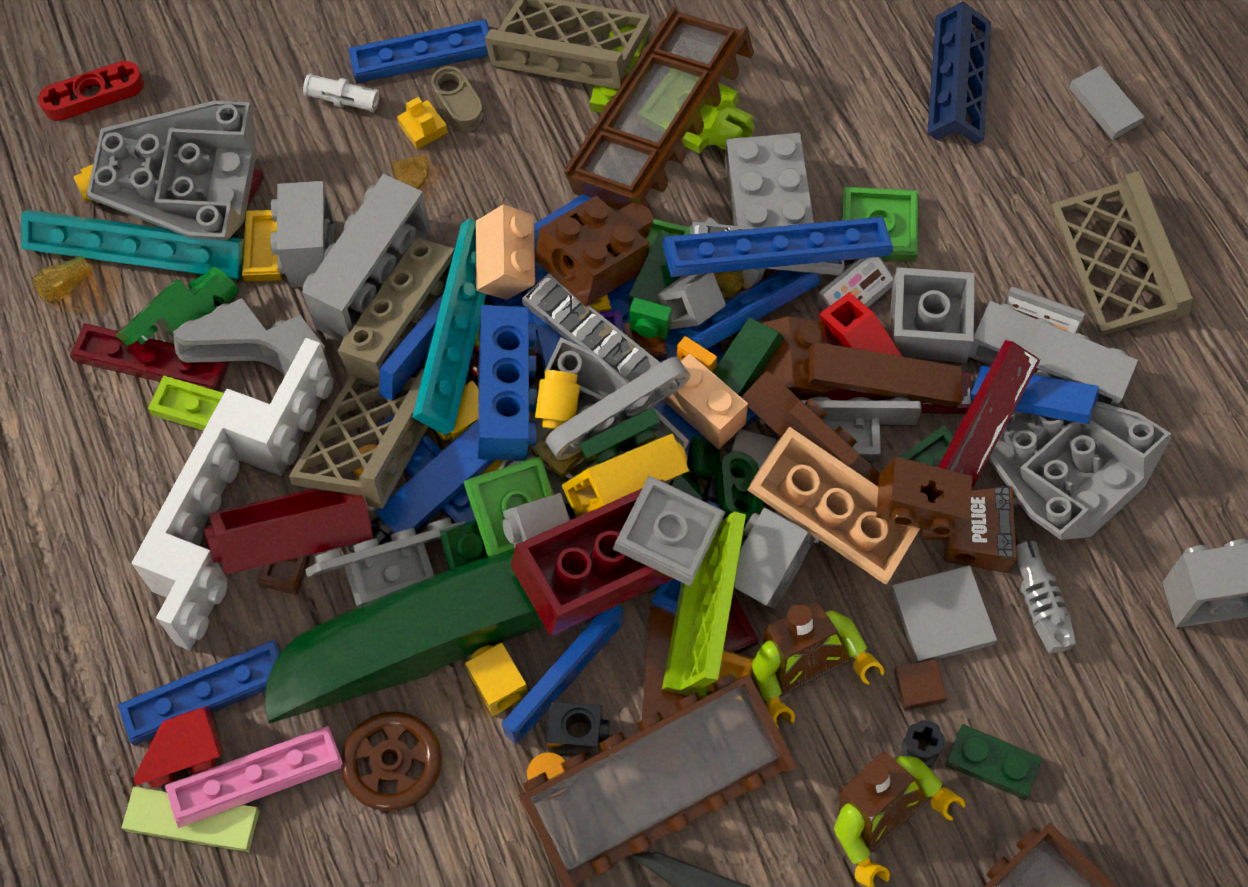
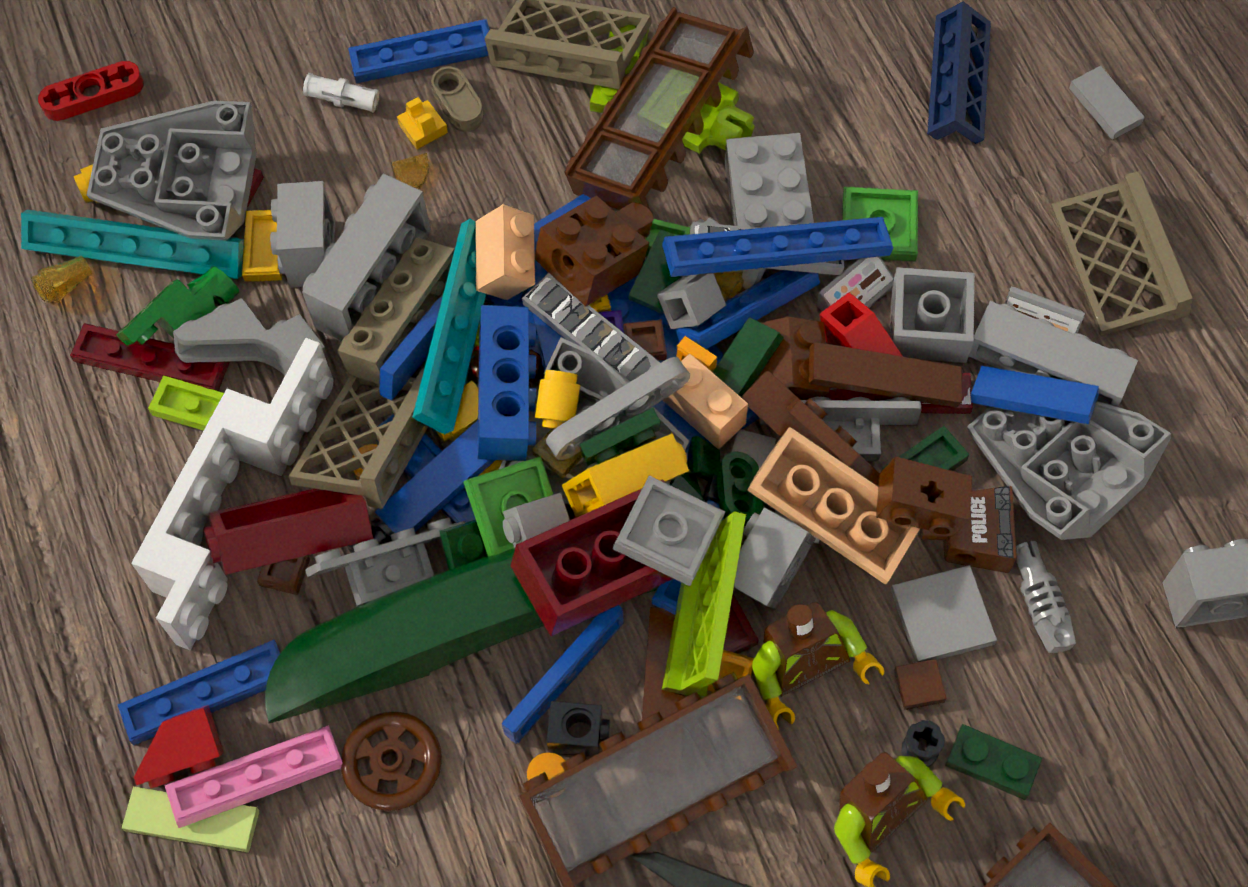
(496, 678): yellow brick -> none
(650, 318): green plate -> none
(990, 411): dark red tile -> none

